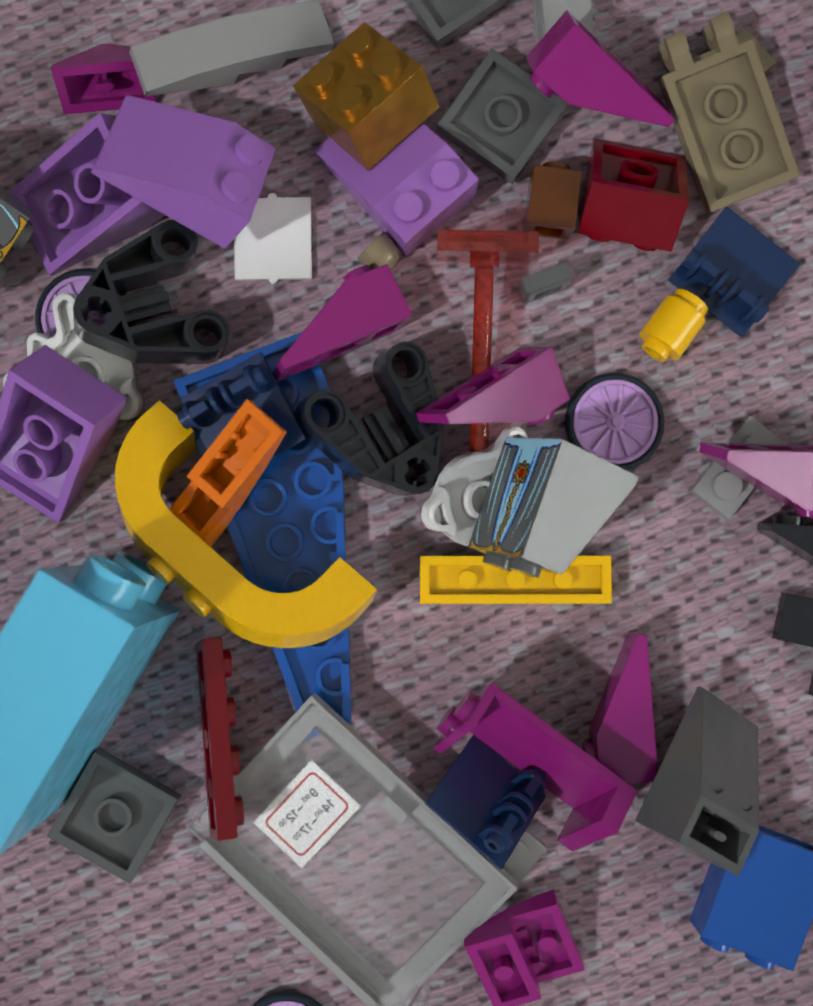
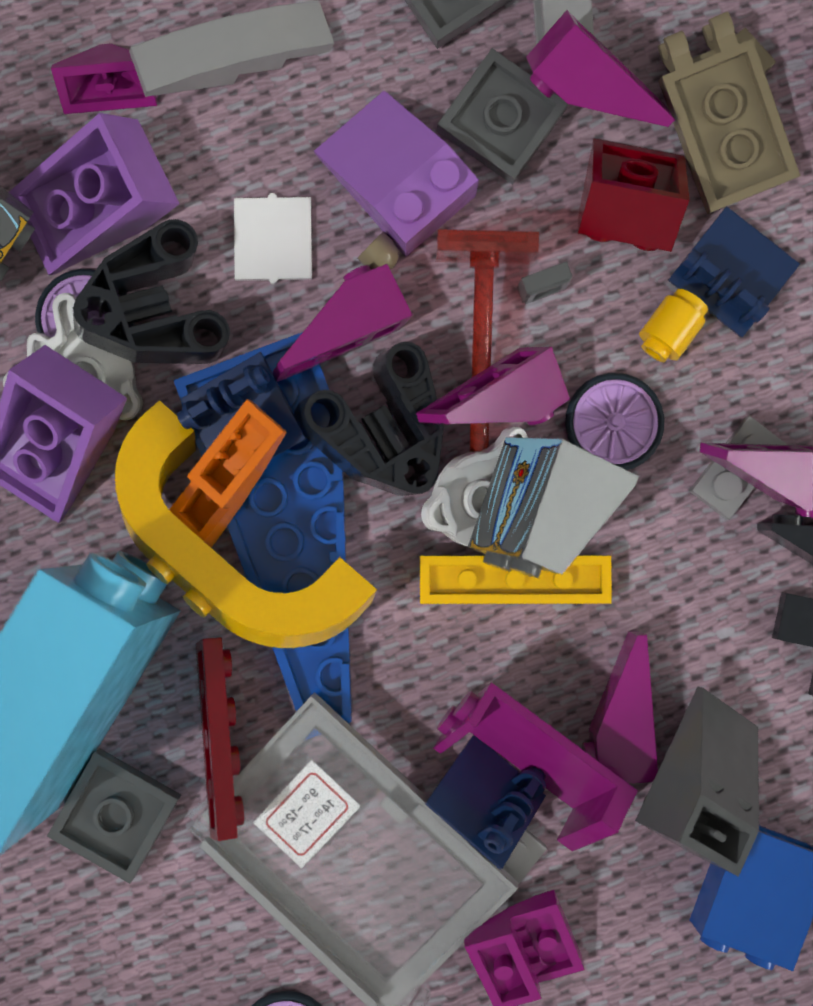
(186, 166): medium lavender slope -> none
(367, 95): pearl gold brick -> none
(552, 200): reddish brown brick -> none

